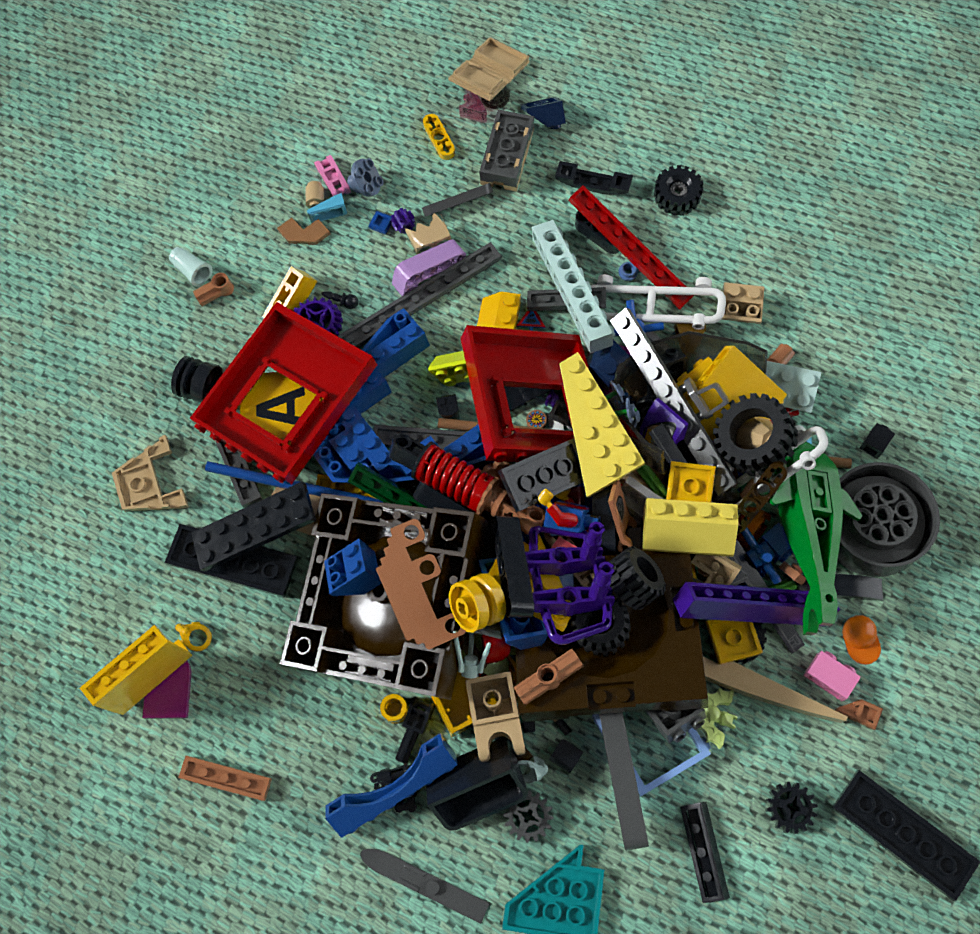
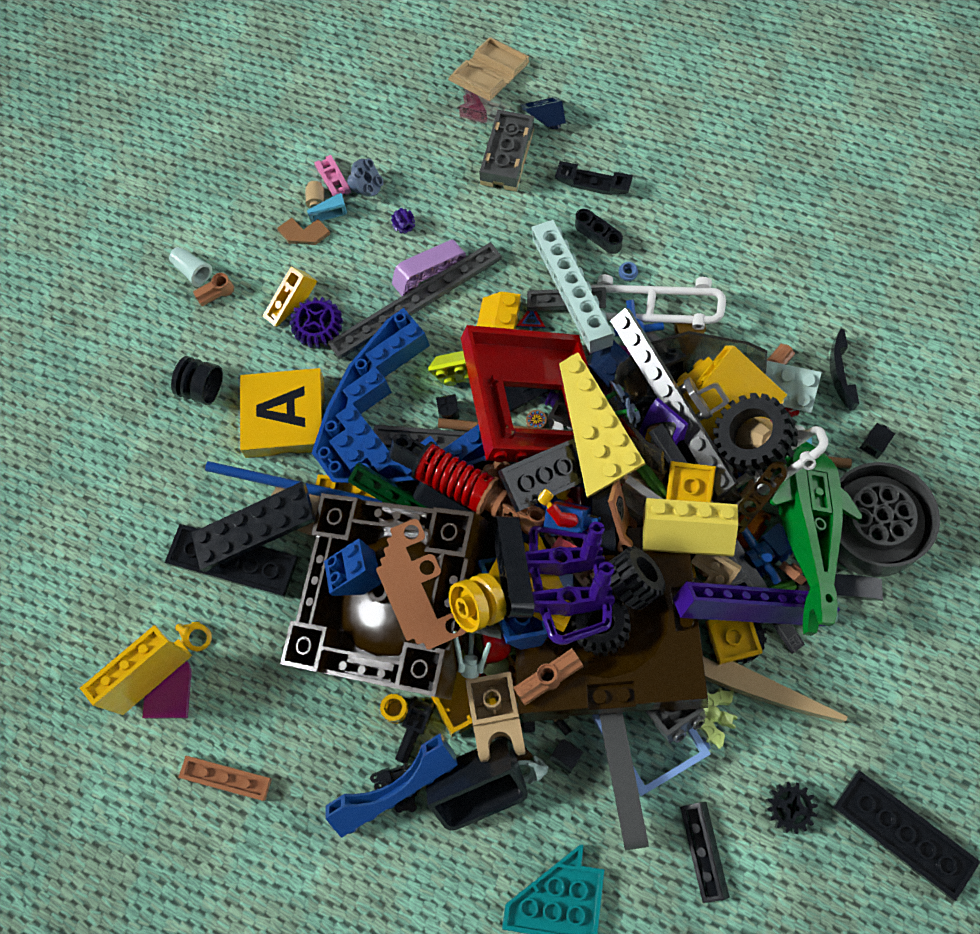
(139, 485): tan wing -> none
(246, 490): dark grey plate -> none
(304, 355): red panel -> none
(349, 301): black bar -> none
(380, 222): blue tile -> none
(425, 884): dark grey piece -> none
(427, 234): tan piece -> none
(439, 129): yellow beam -> none
(457, 199): dark grey beam -> none
(499, 100): clear smoke gear -> none
(524, 826): dark grey gear -> none
(627, 243): red plate -> none
(679, 180): black bush -> none
(743, 302): tan slope -> none
(832, 675): bright pink brick -> none
(847, 393): none -> black slope
(861, 639): orange cap -> none
(862, 713): nougat tile -> none

